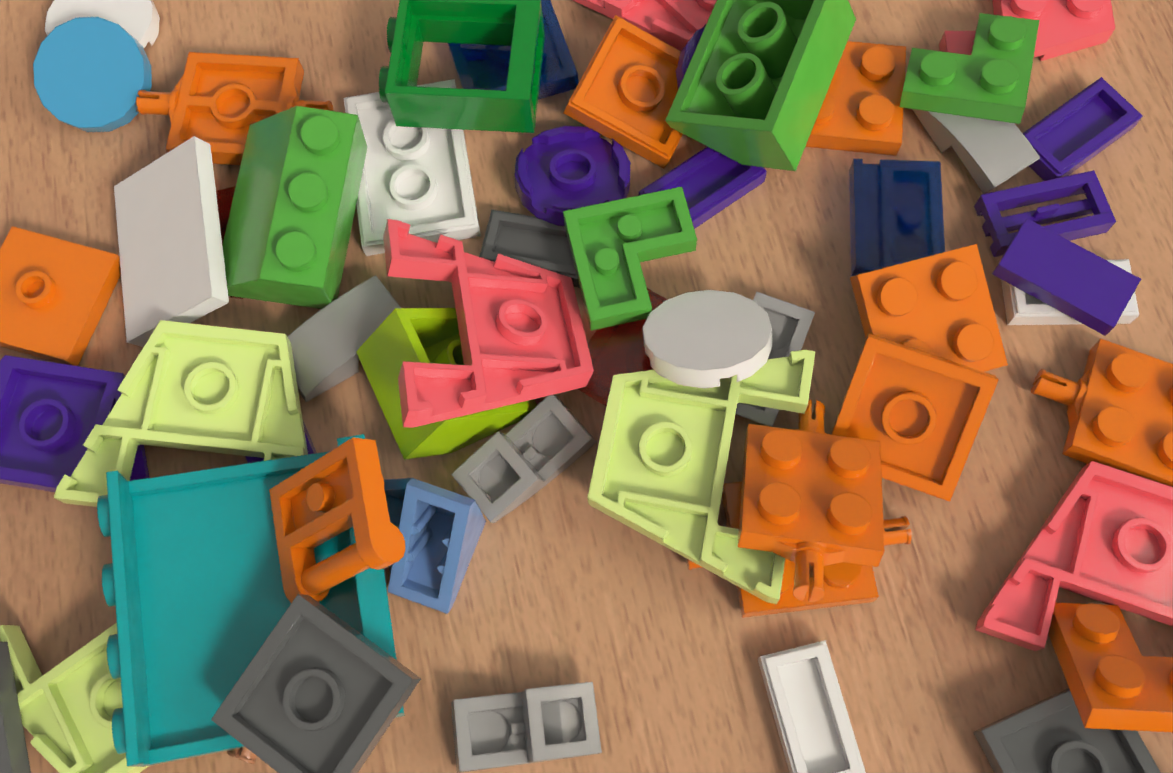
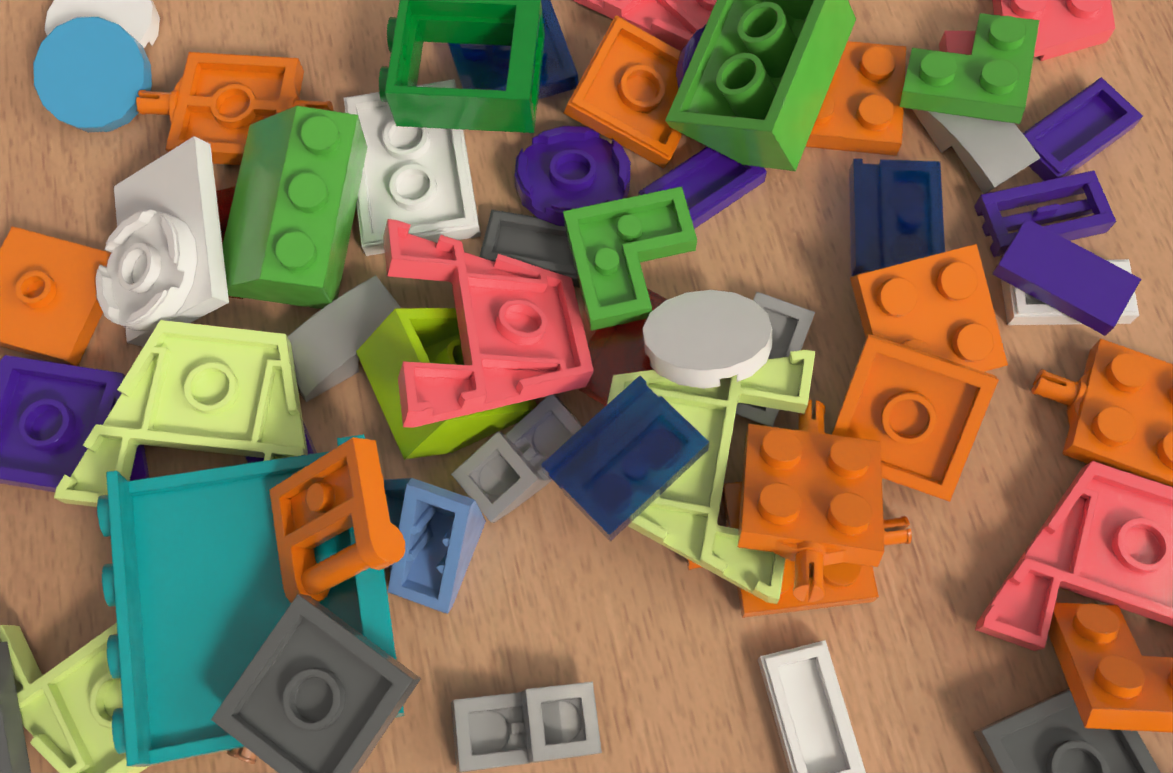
(147, 270): none -> white tile
(625, 458): none -> clear blue plate

